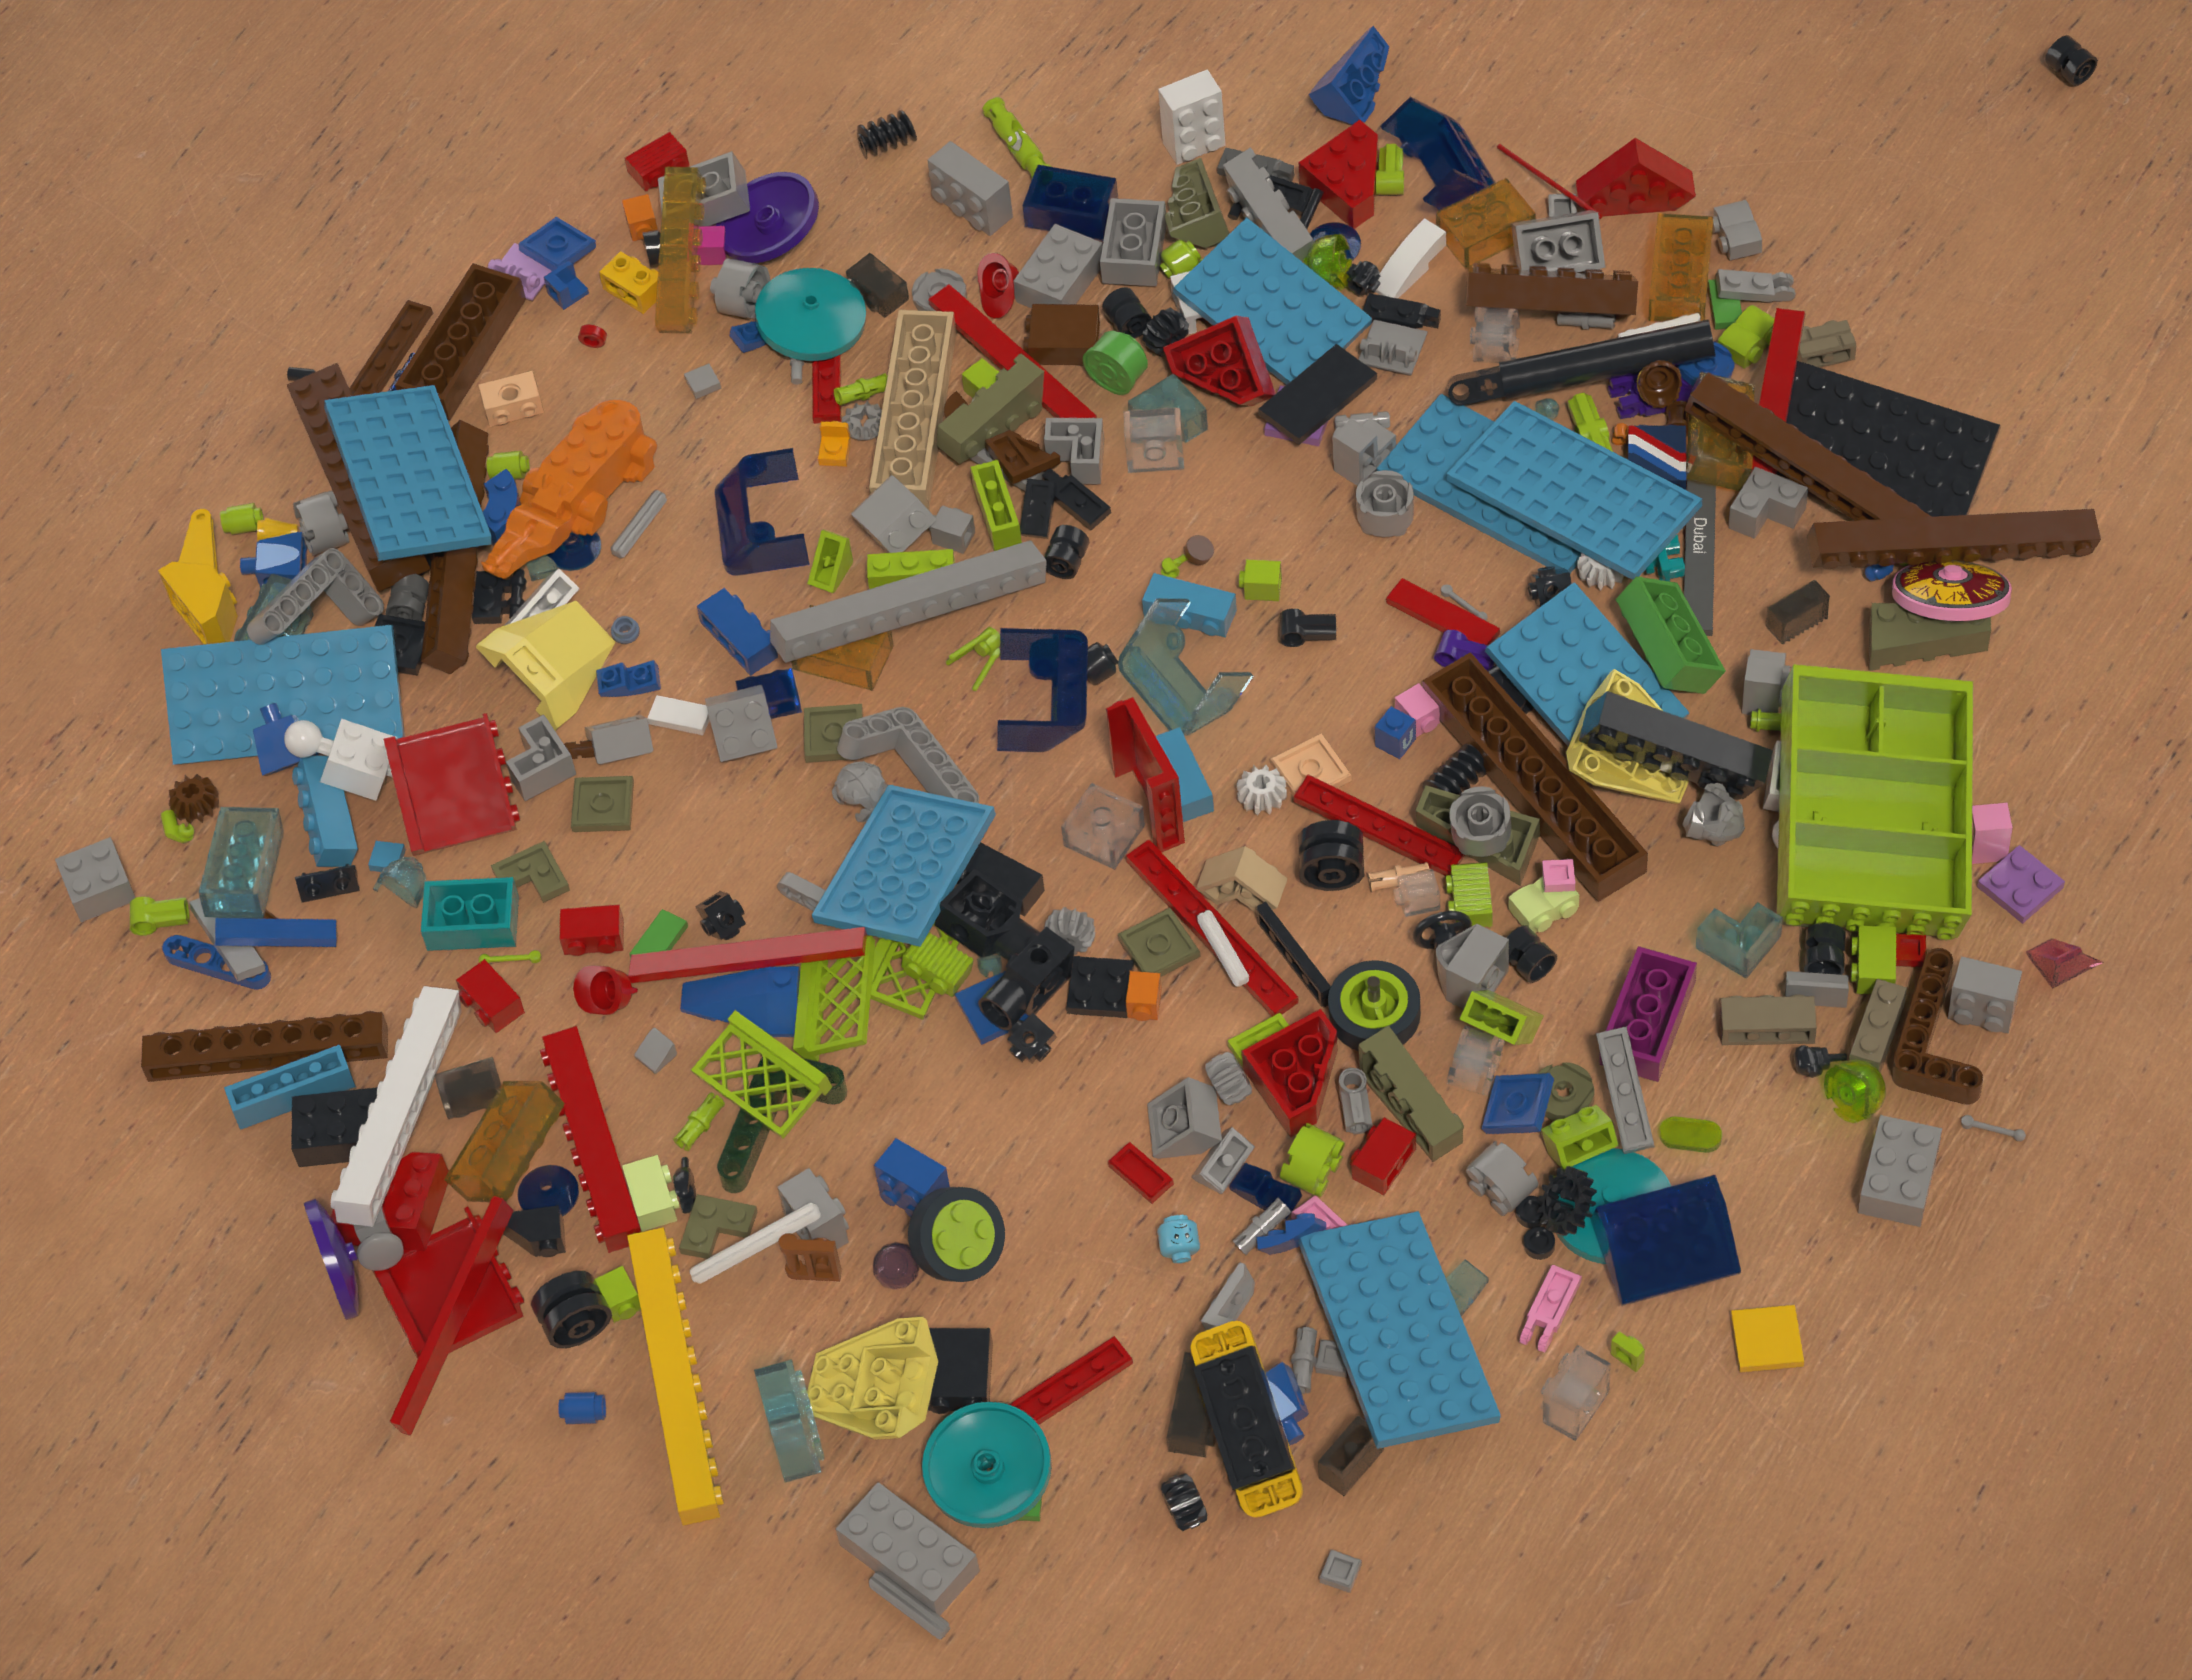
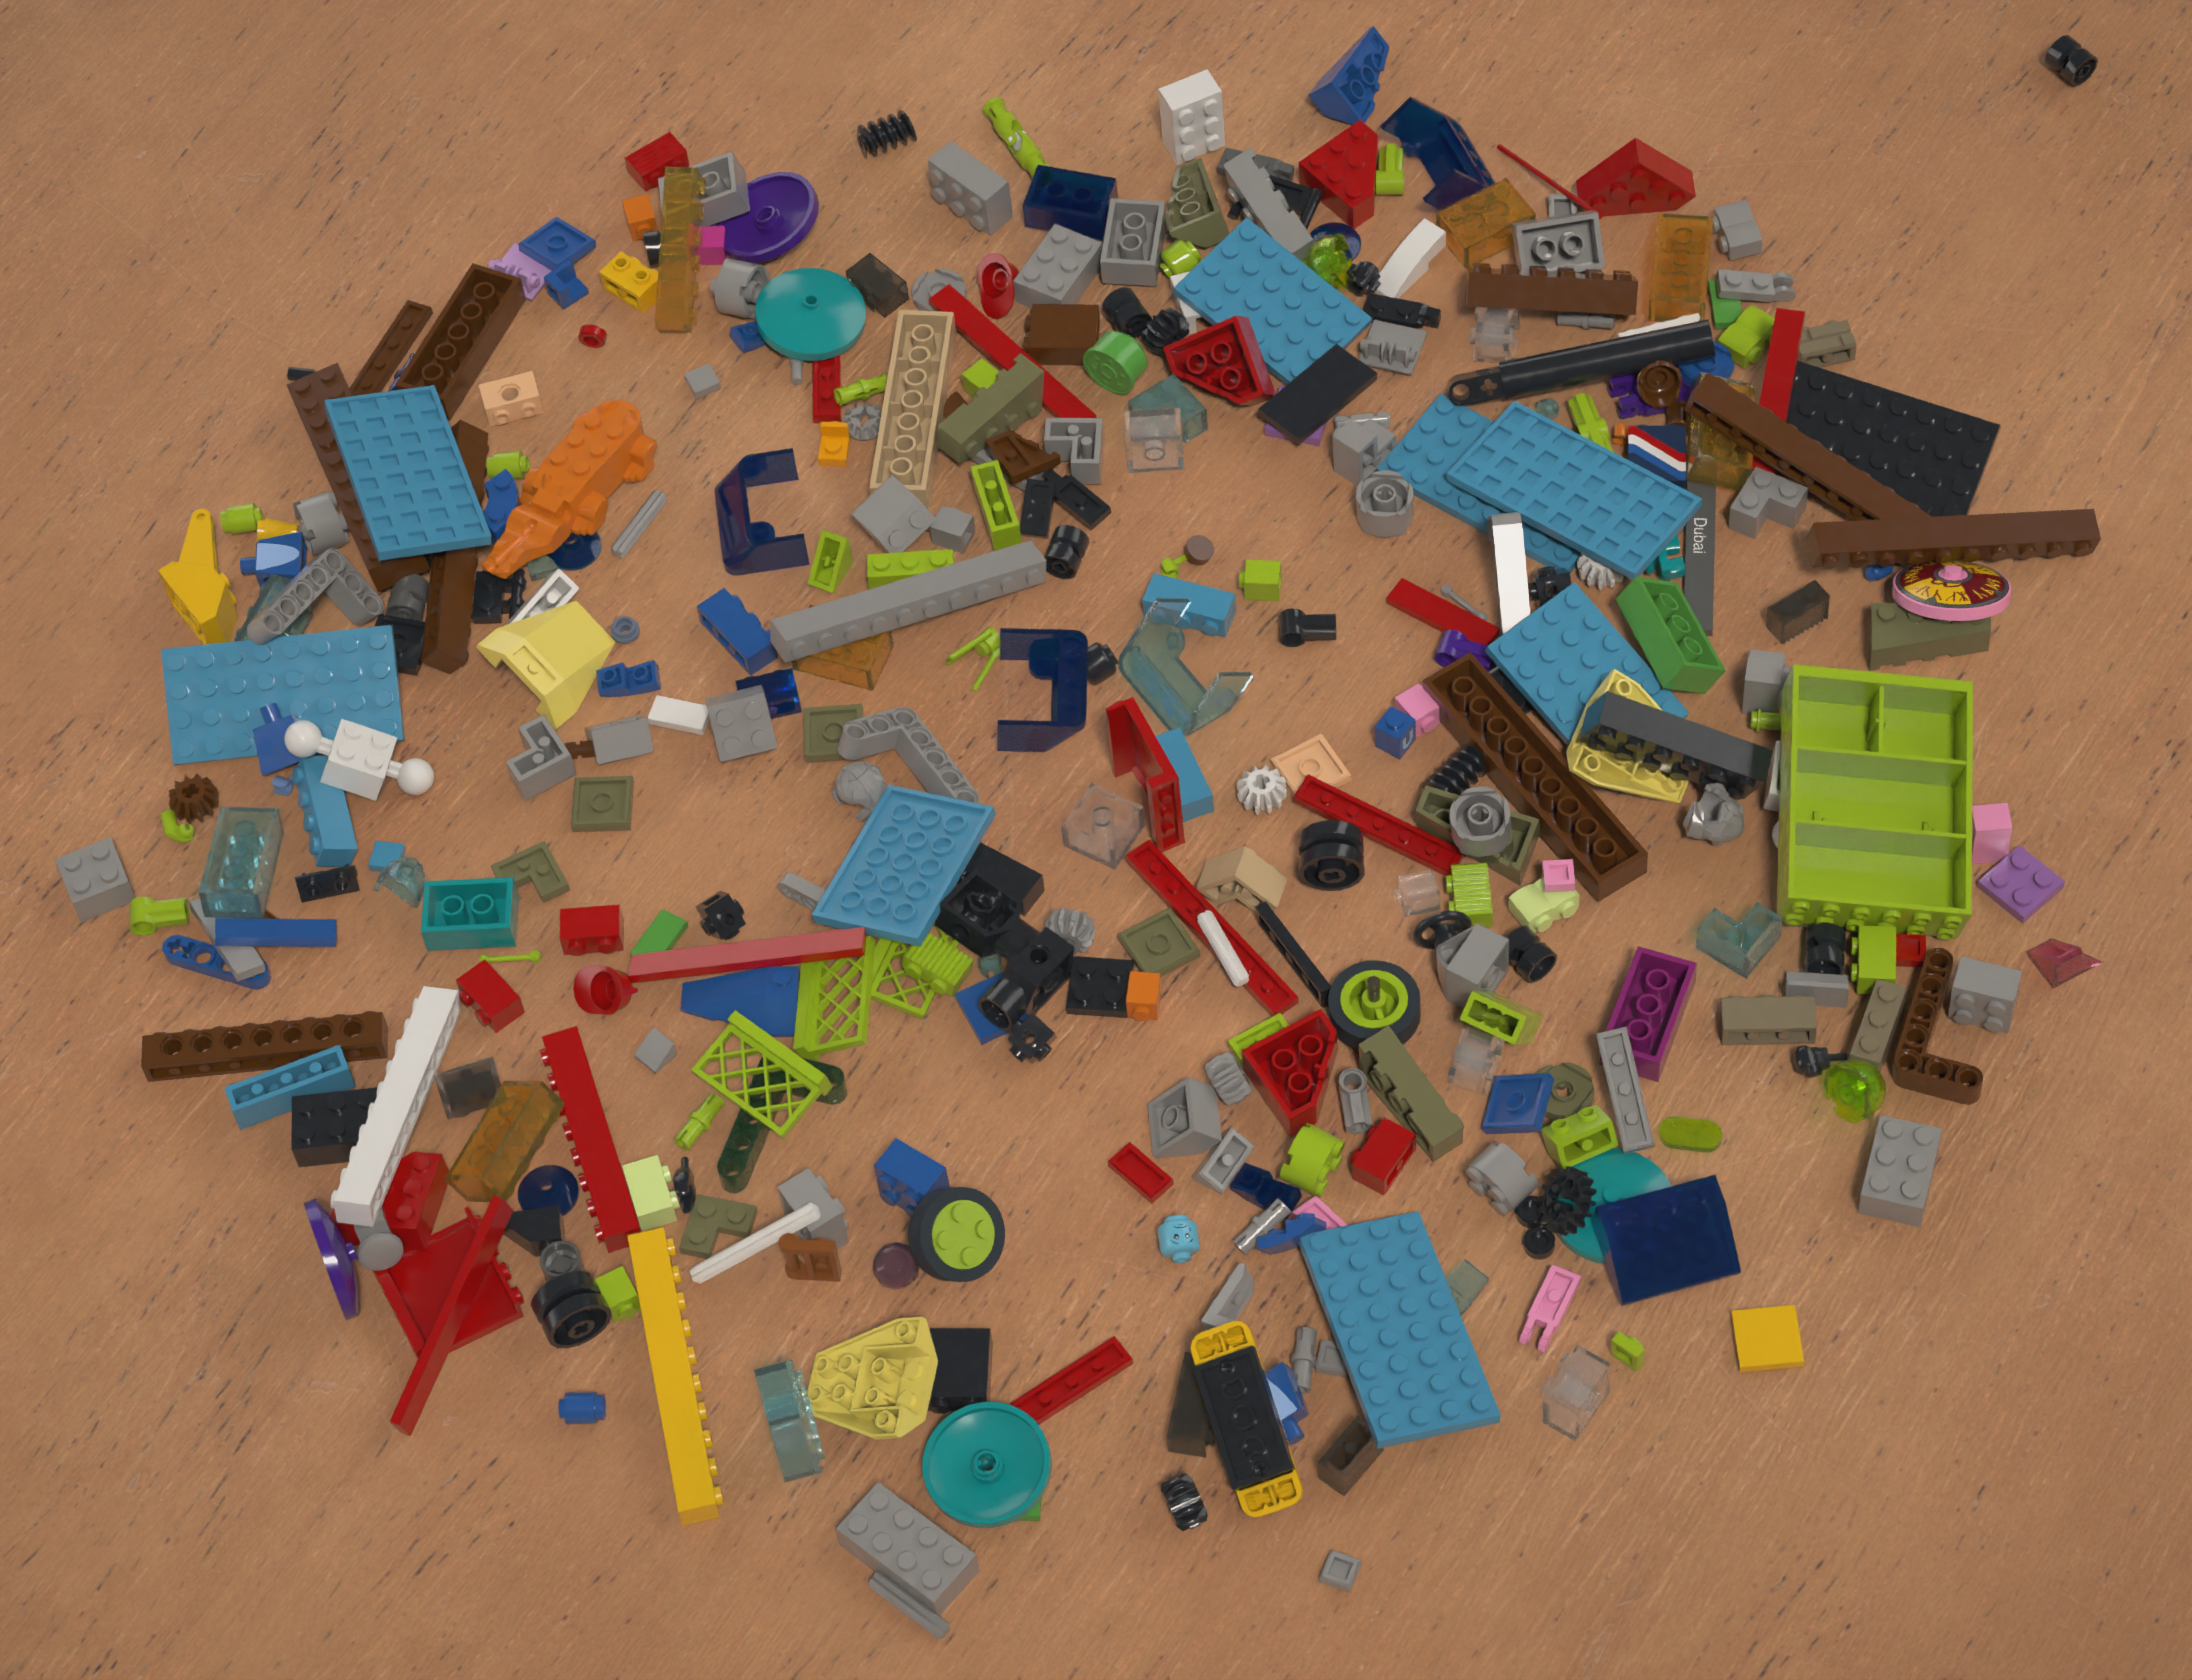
(283, 785): none -> medium blue hand
(451, 785): red panel -> none
(560, 1258): none -> dark grey wheel
(1390, 877): light nougat pin -> none
(1510, 568): none -> beam
(1968, 1122): light grey hinge -> none

